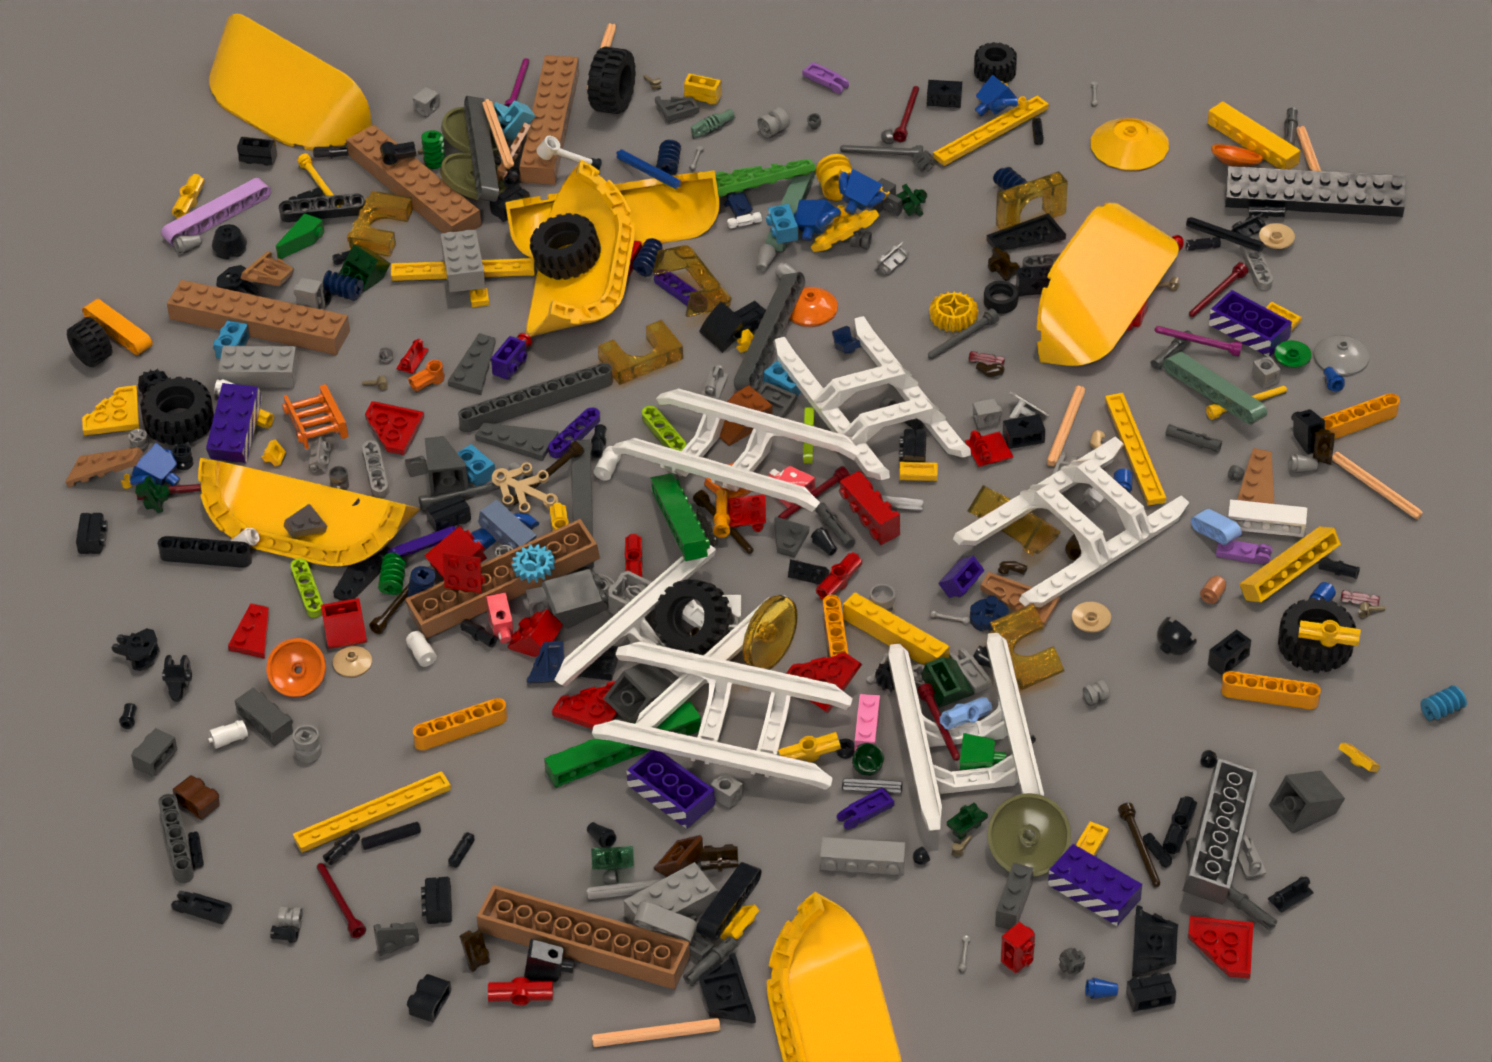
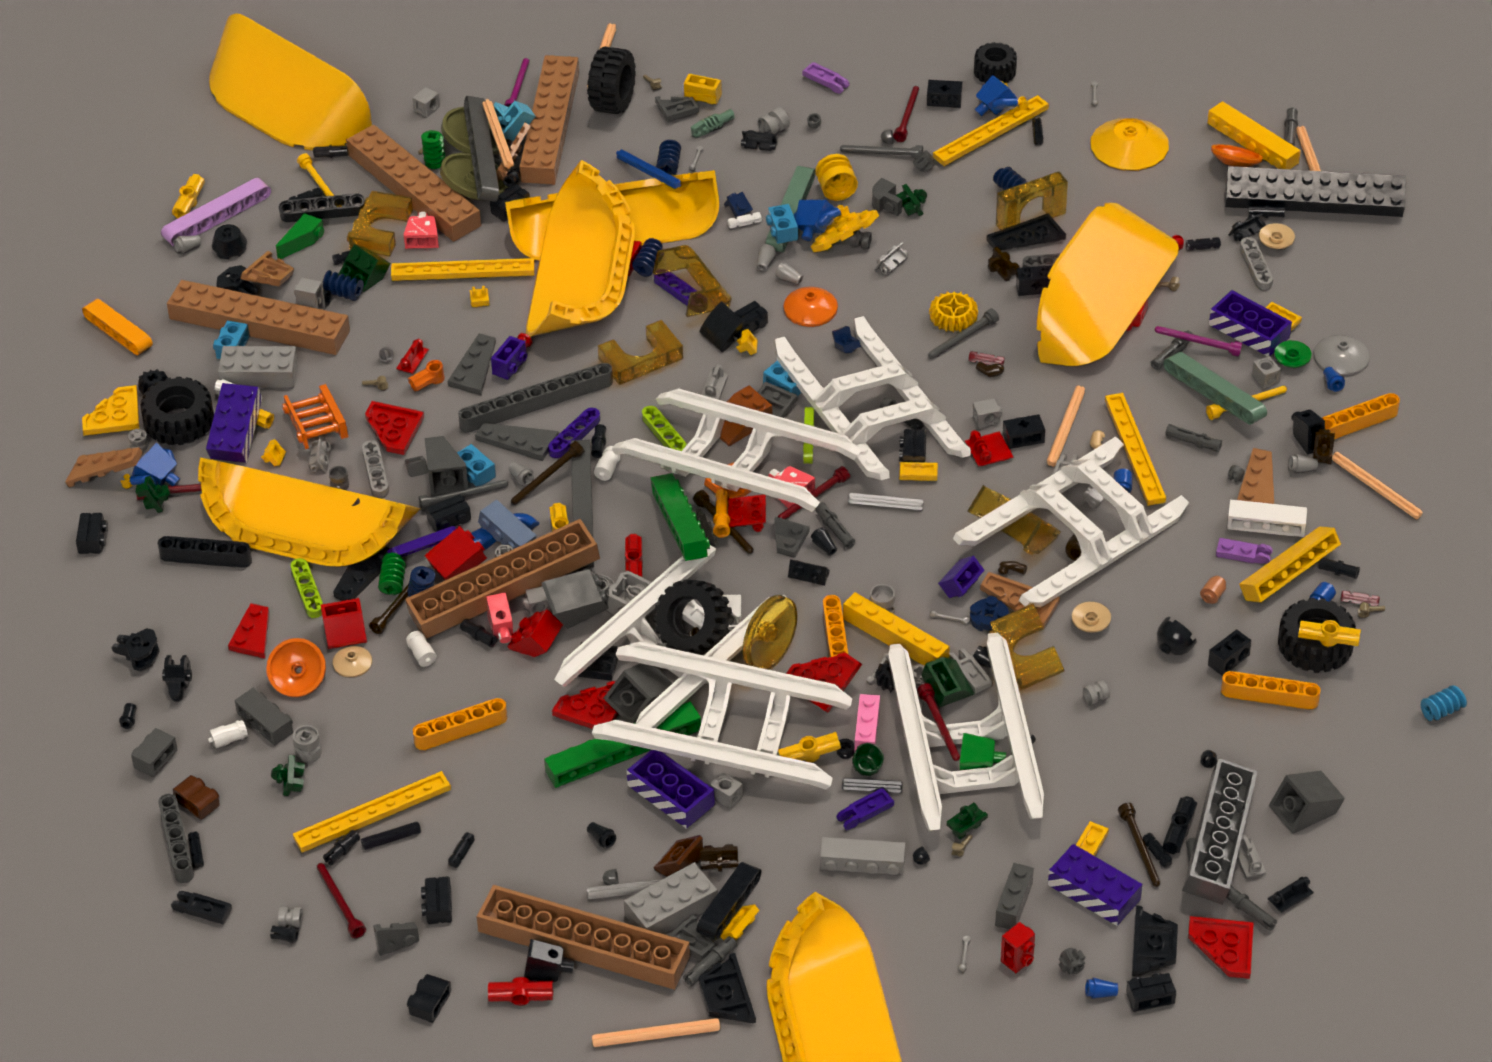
(89, 342): black tyre -> none
(182, 455): black wheel -> none
(248, 535): white cone -> none
(257, 151): black brick -> none
(287, 775): none -> dark green hips
(305, 522): dark grey wing -> none
(392, 152): black piece -> none
(421, 232): none -> coral torso
(462, 261): light grey brick -> none
(463, 572): red hinge -> none
(474, 949): dark brown hips -> none
(522, 486): tan plant -> none
(533, 563): medium azure gear -> none
(547, 663): dark blue wing -> none
(551, 146): white piece -> none
(568, 260): black tyre -> none
(613, 858): clear green brick -> none
(664, 921): light grey beam -> none
(755, 176): bright green wing -> none
(766, 140): none -> black hinge
(770, 328): dark grey beam -> none
(839, 575): red piece -> none
(859, 191): blue torso -> none
(871, 509): red wedge -> none
(965, 713): light blue piece -> none
(1001, 287): black tyre -> none
(1020, 408): white shield -> none
(1029, 833): olive dish -> none
(1216, 526): light blue beam -> none
(1225, 234): black axle -> none
(1238, 271): dark red piece -> none
(1359, 758): yellow plate -> none

